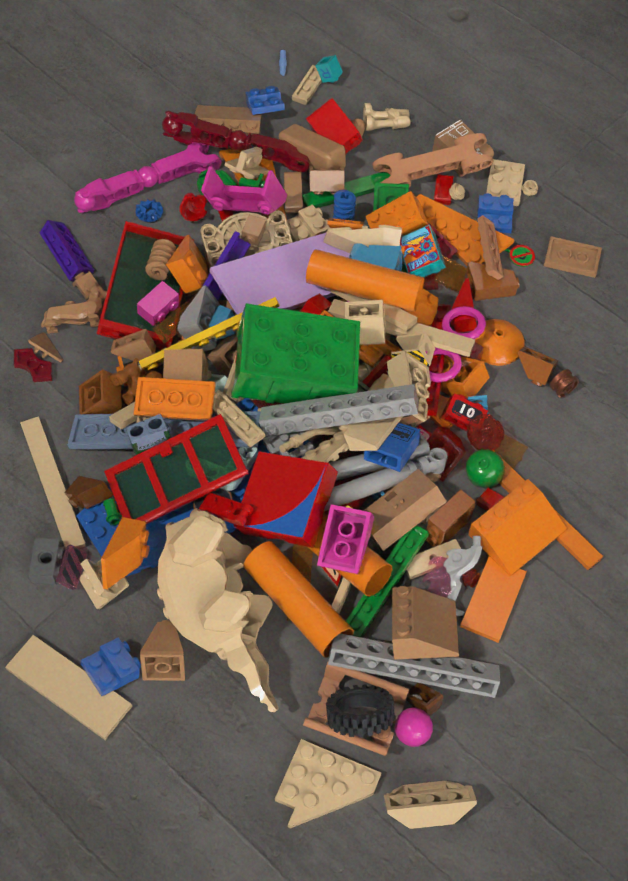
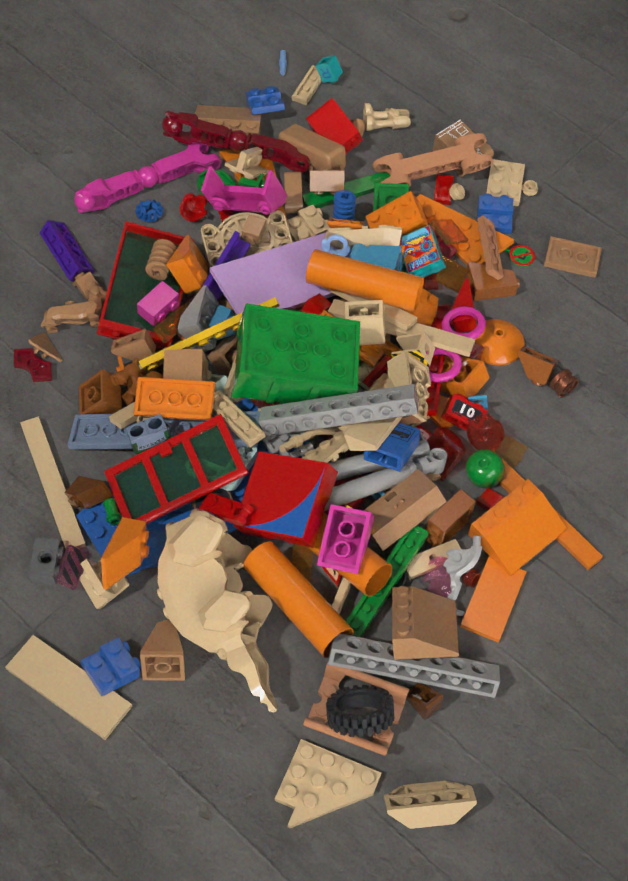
(327, 248): none -> light blue piece
(413, 727): dark pink piece -> none
(449, 231): none -> clear orange piece

